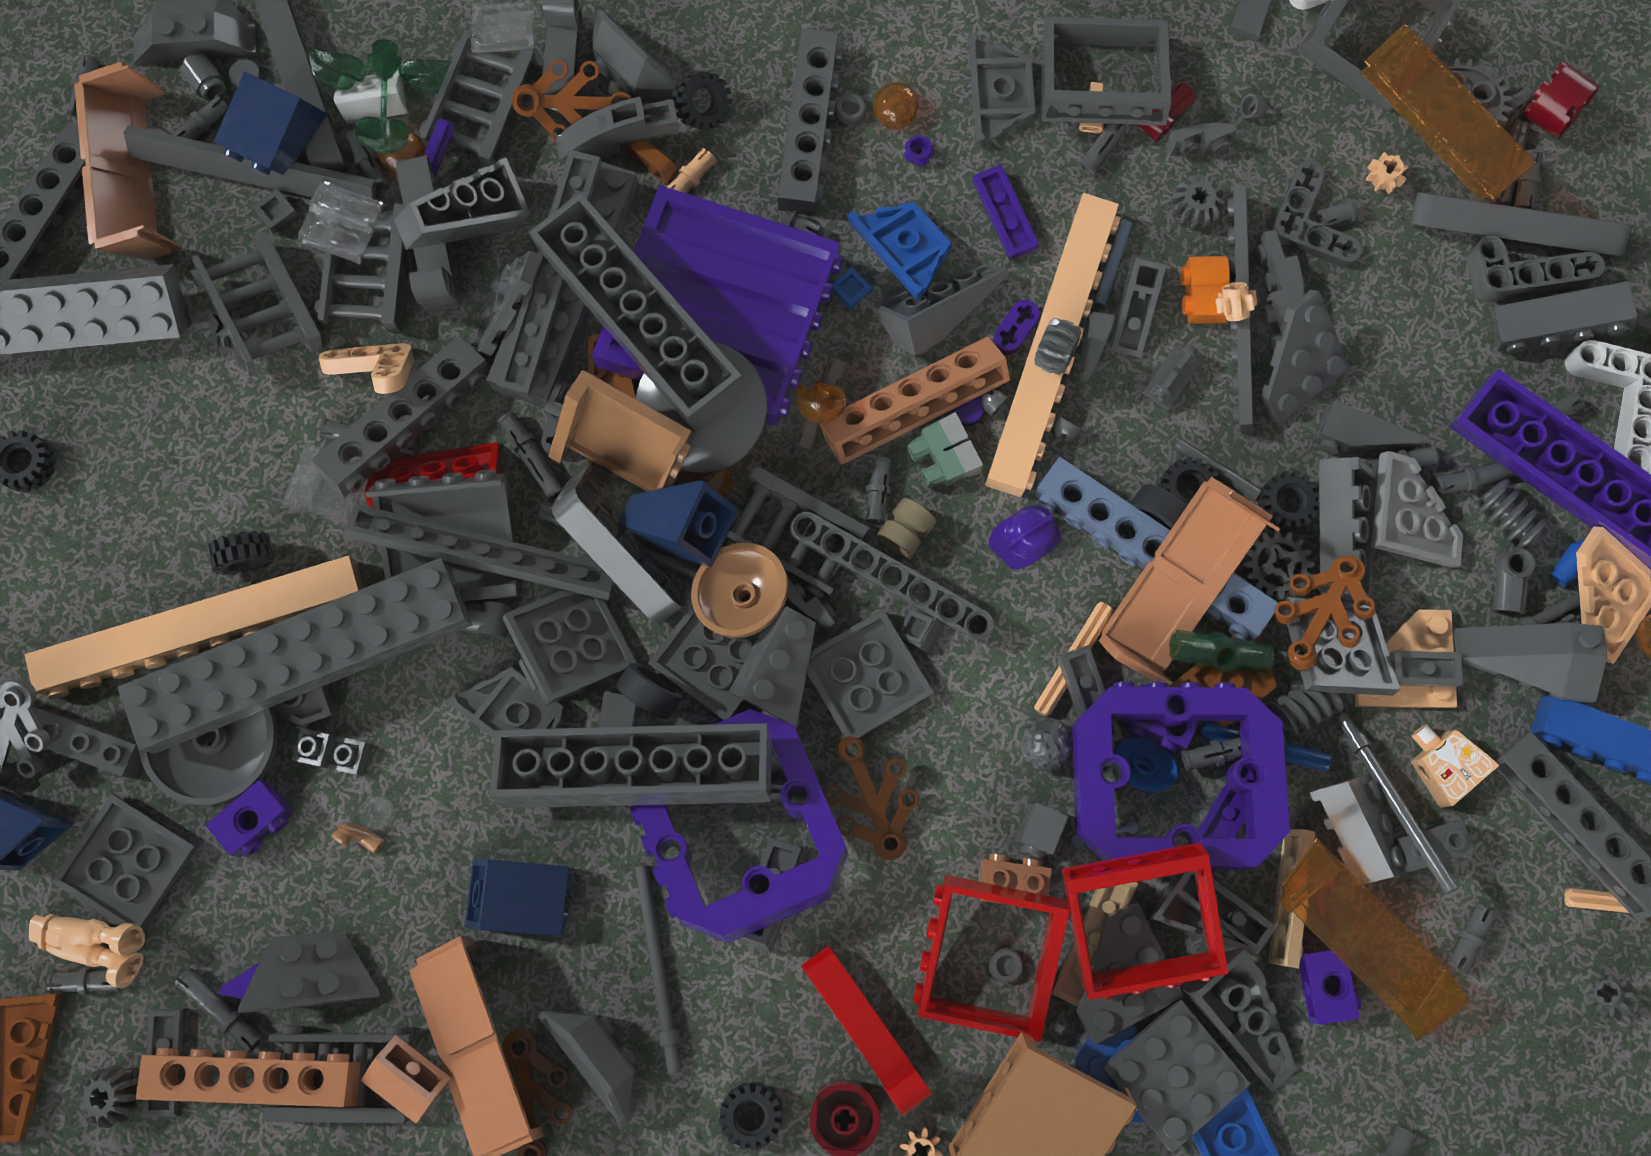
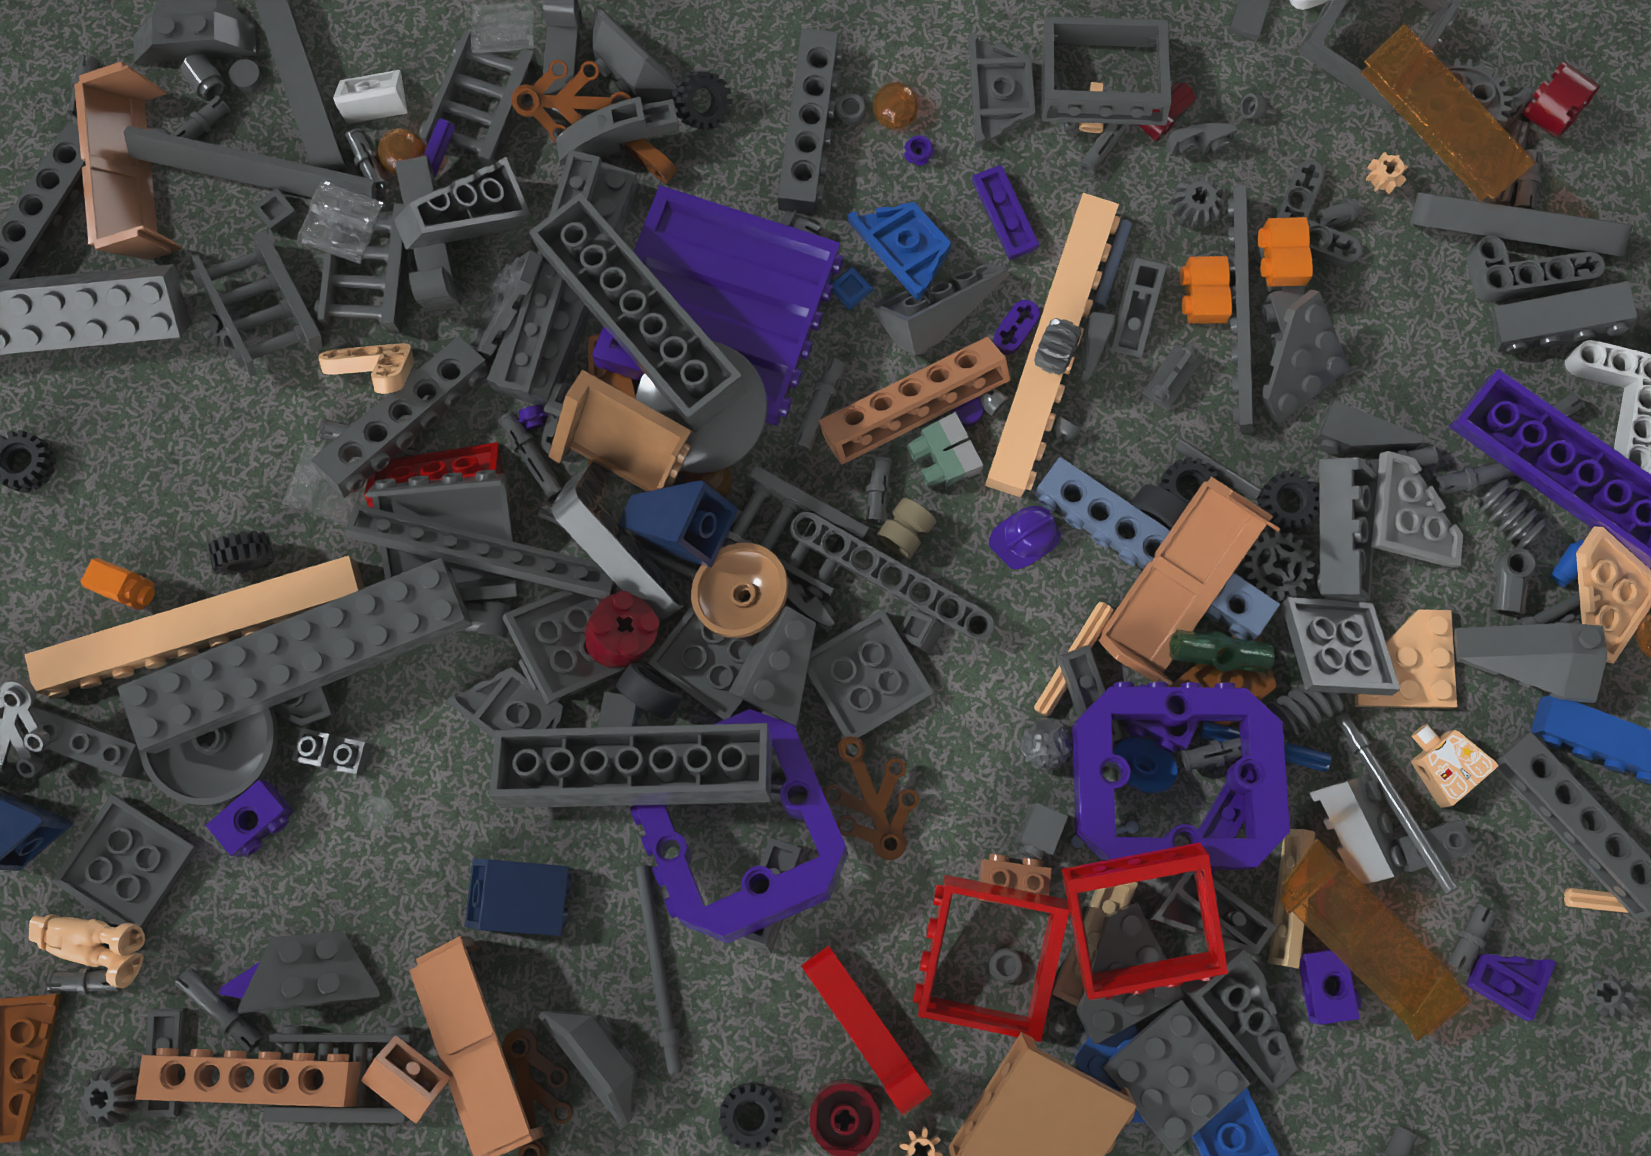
(118, 584): none -> orange brick
(267, 125): dark blue slope -> none
(342, 70): clear green plant -> none
(364, 836): medium nougat arm -> none
(532, 416): none -> dark purple plate
(630, 616): none -> dark red brick
(693, 172): light nougat pin -> none
(821, 402): clear orange hair -> none
(1236, 301): light nougat gear -> none
(1286, 251): none -> orange brick
(1326, 605): dark orange plant -> none
(1428, 668): dark grey plate -> none
(1511, 982): none -> dark purple wing

